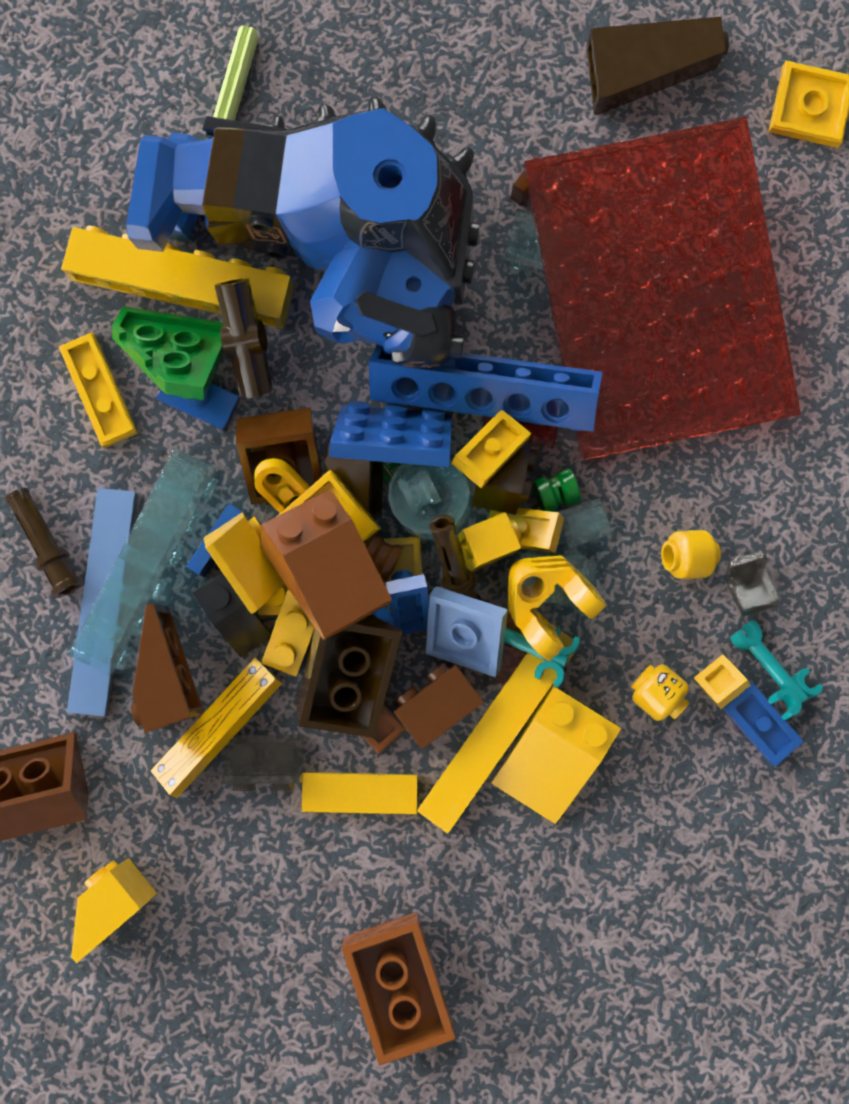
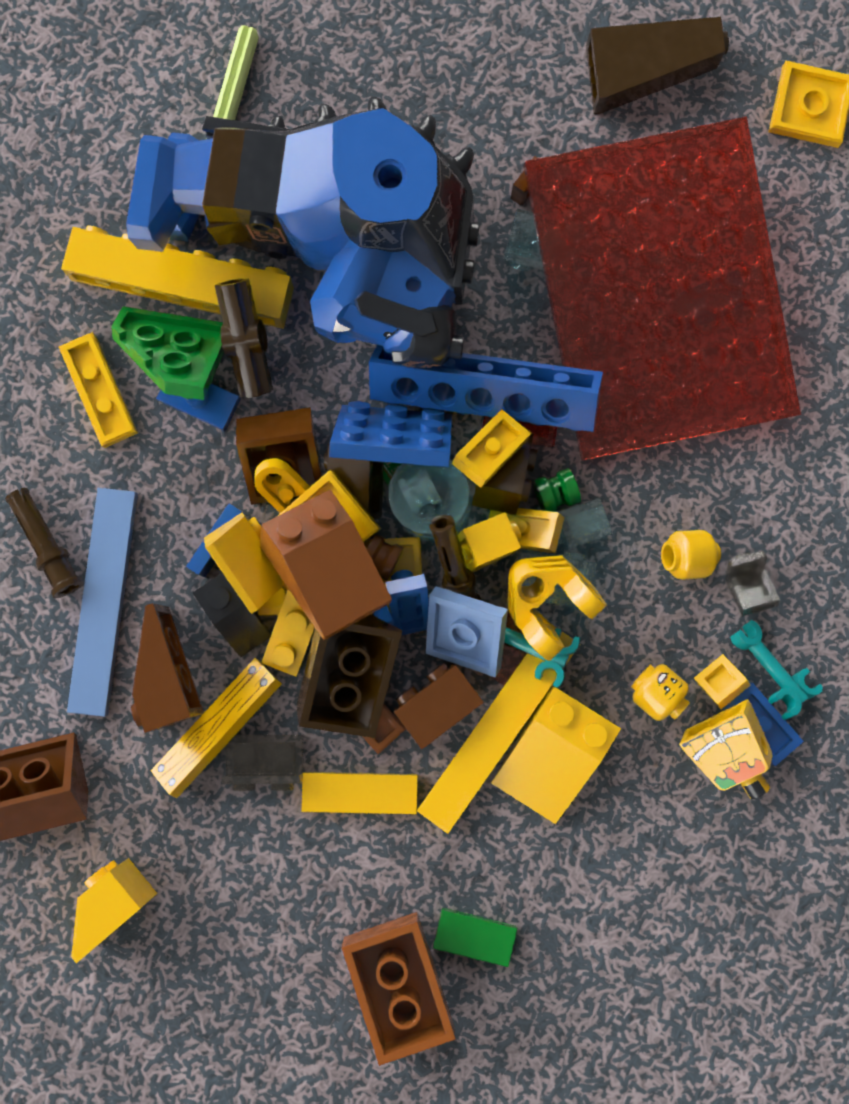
(143, 562): clear light blue brick -> none
(475, 937): none -> green tile
(731, 749): none -> yellow torso

